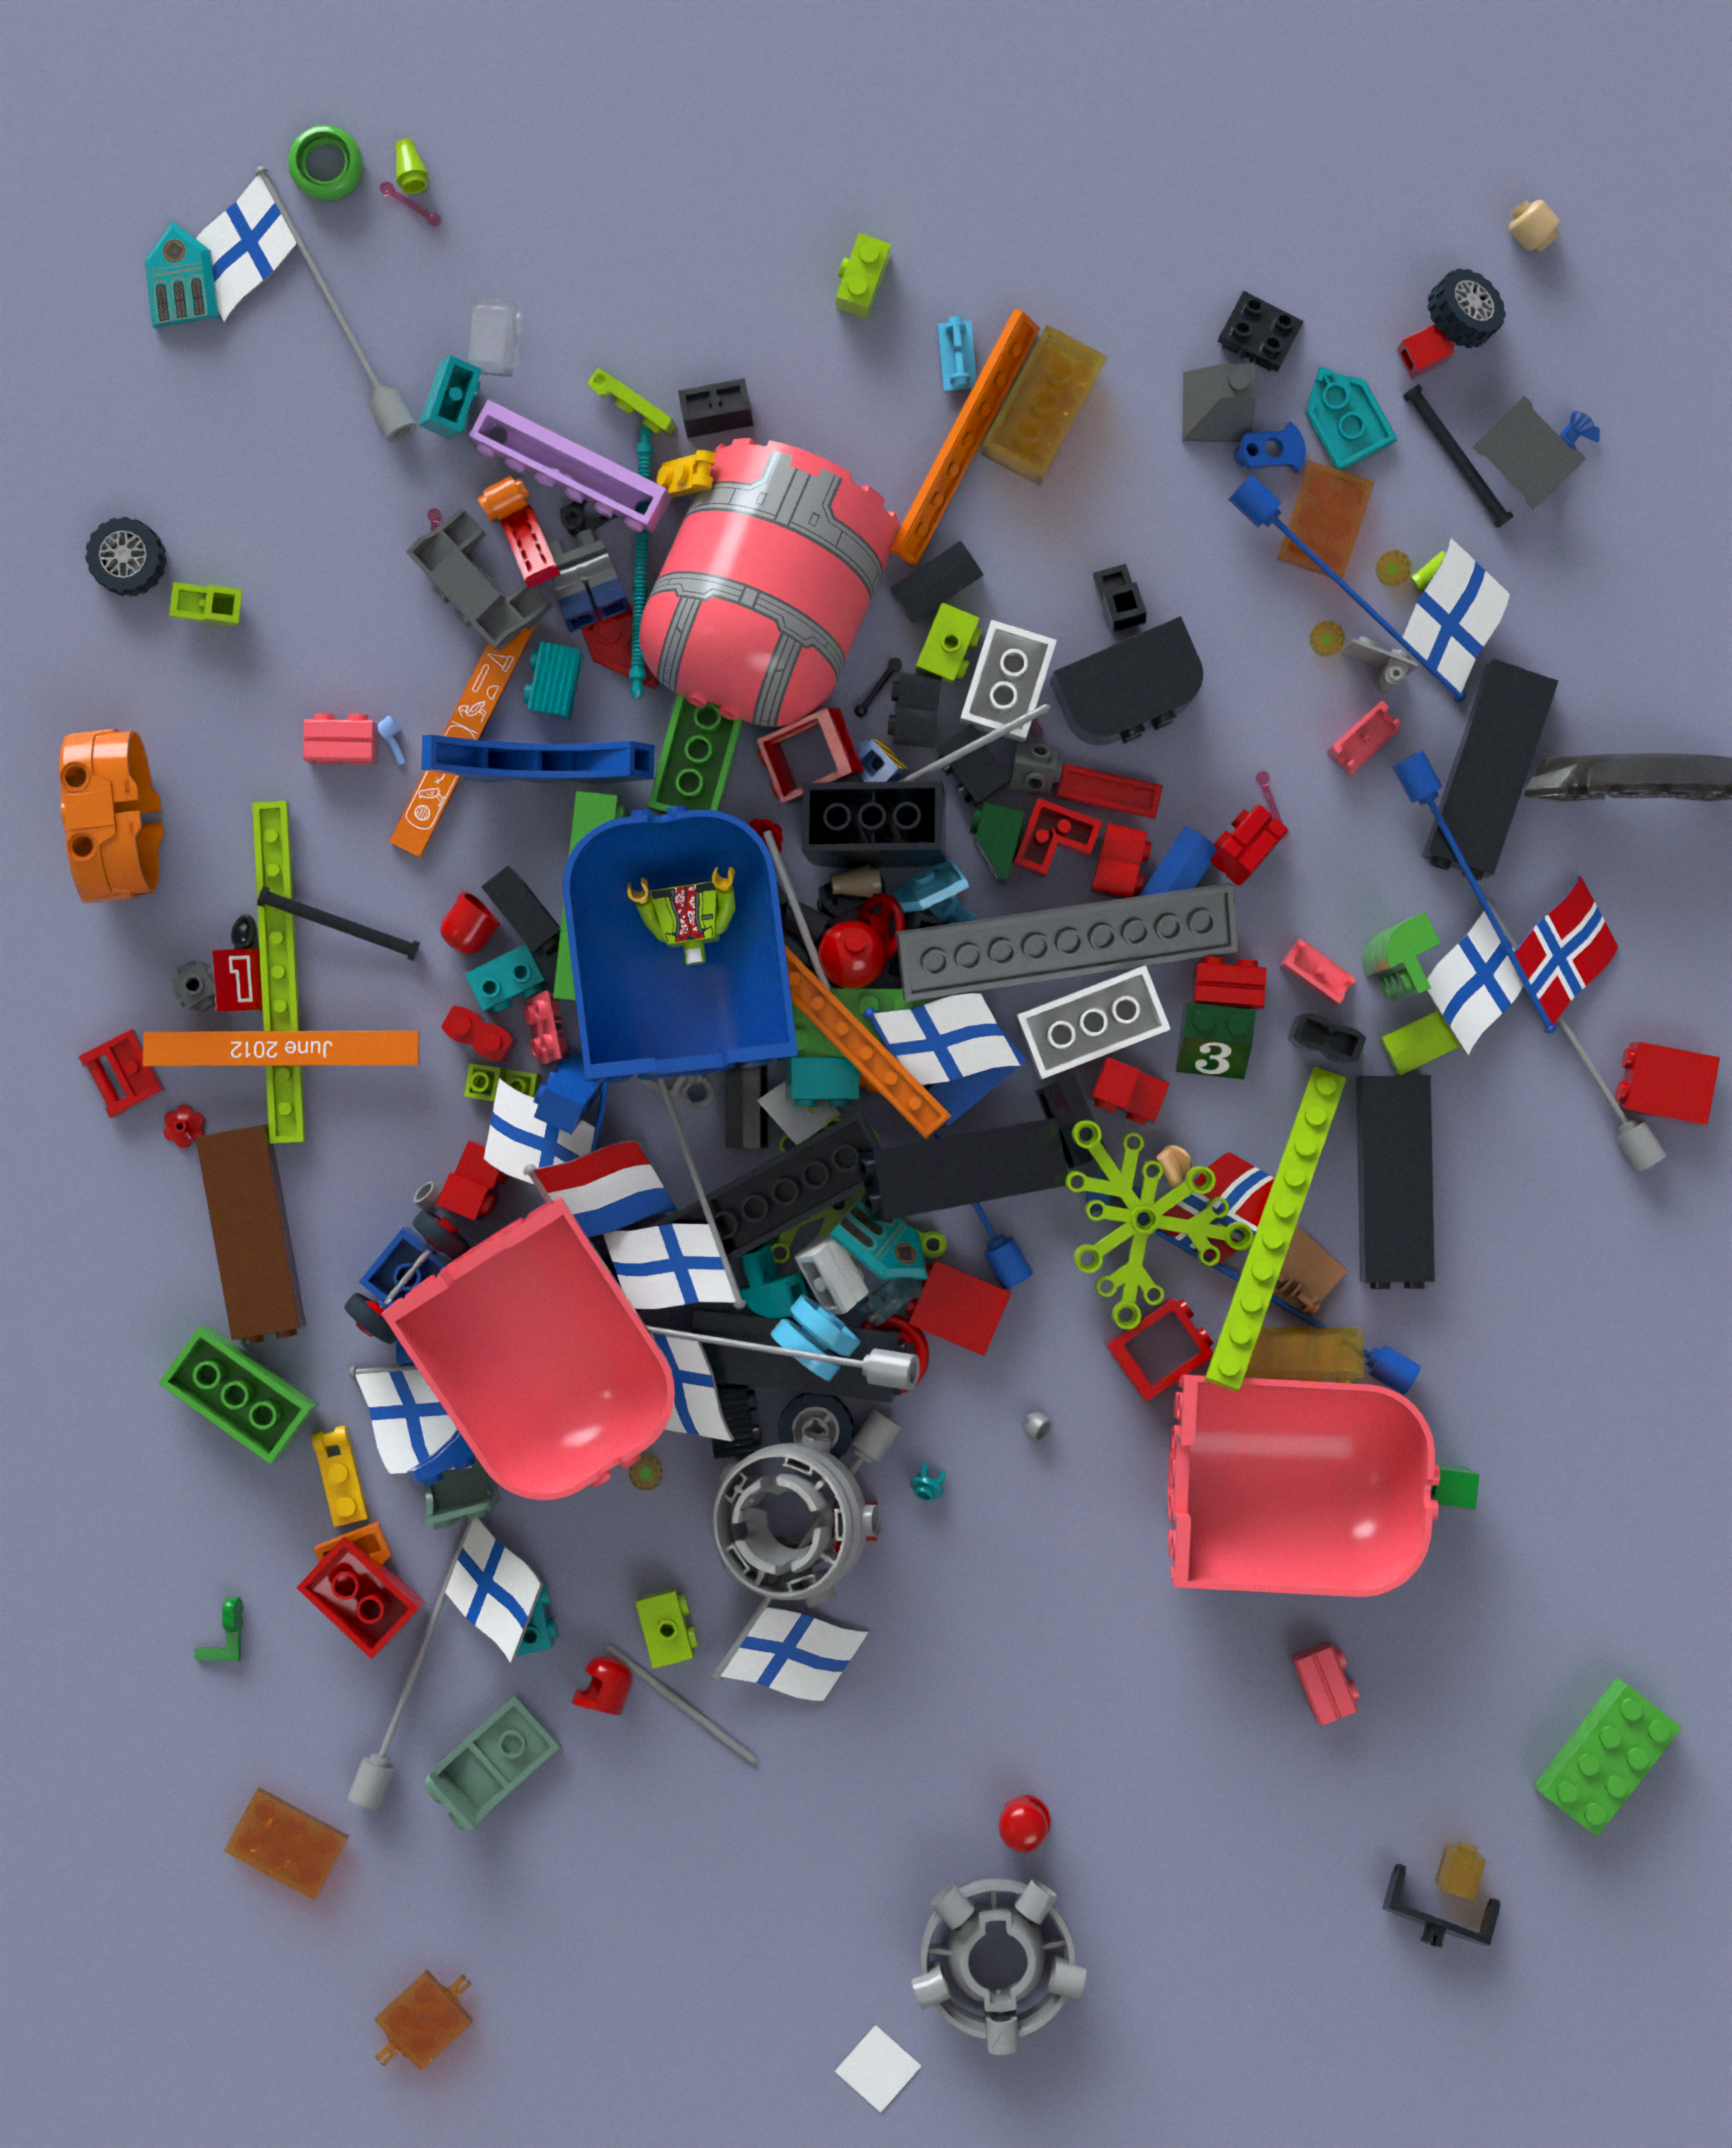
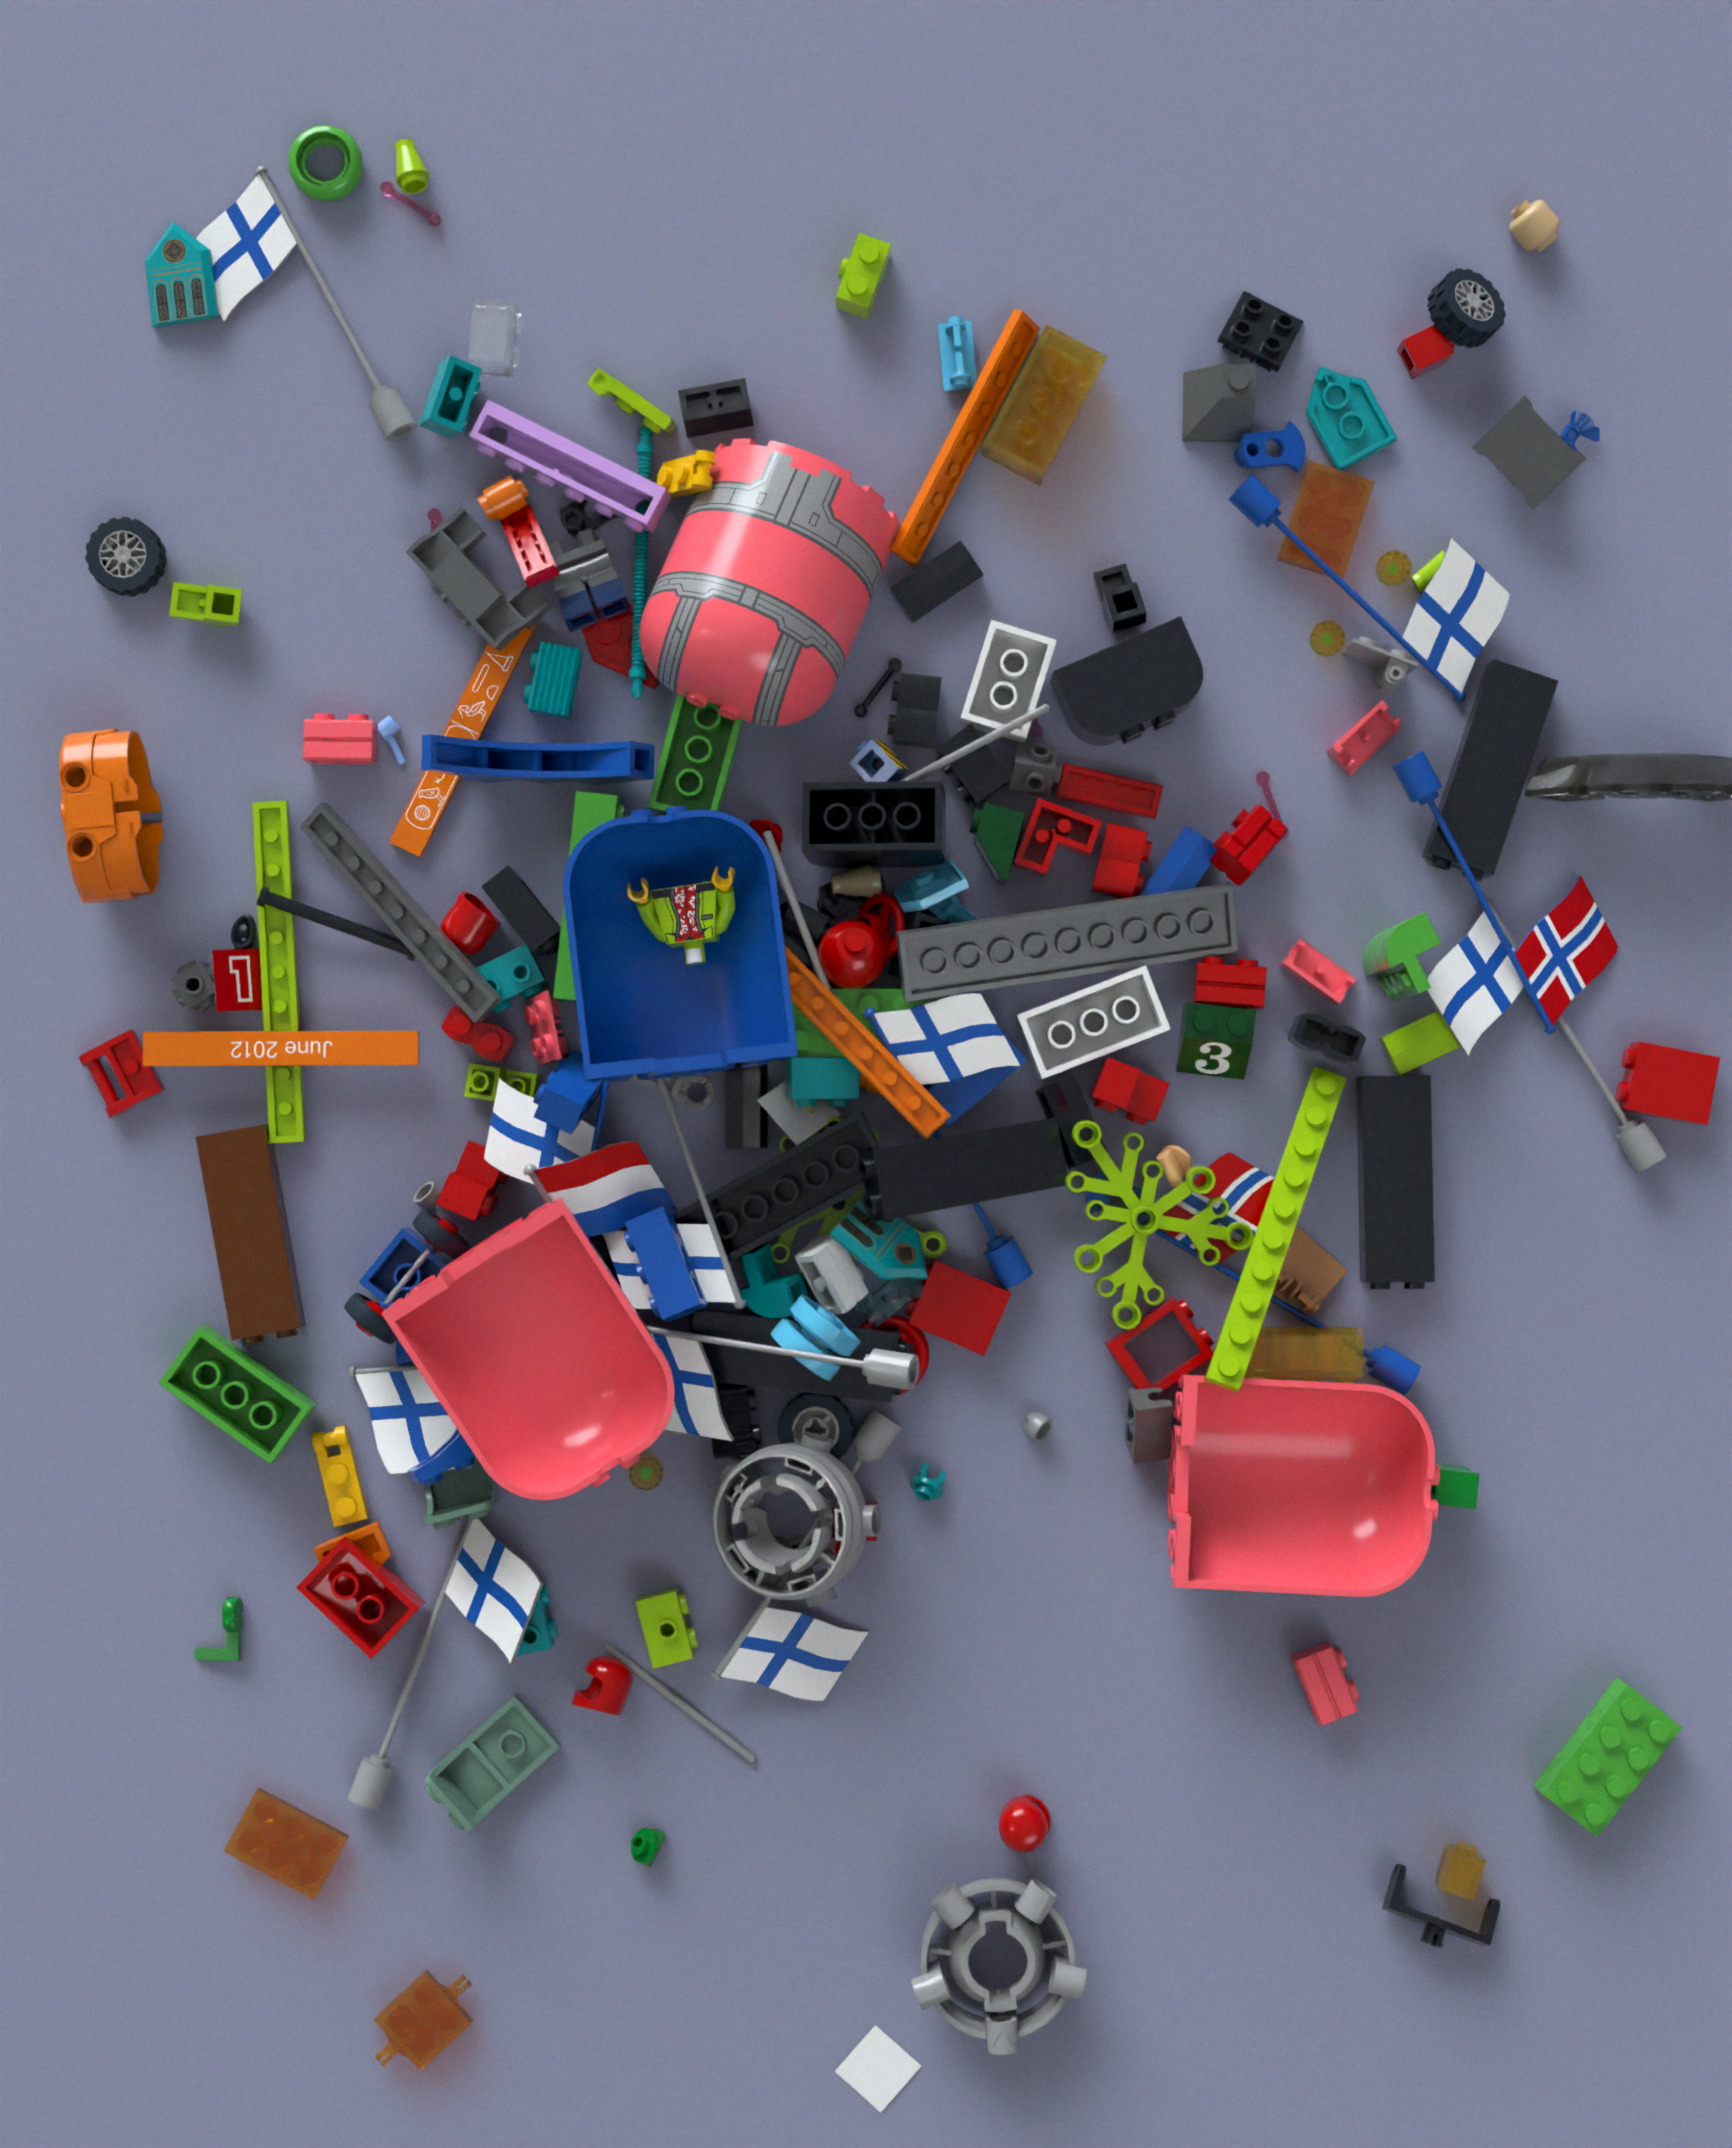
(191, 1122): red plant -> none
(401, 912): none -> dark grey plate
(646, 1845): none -> green plate
(664, 1264): none -> blue brick
(838, 741): red window -> none
(948, 644): lime brick -> none
(1148, 1425): none -> dark grey hinge
(1458, 456): black bar -> none

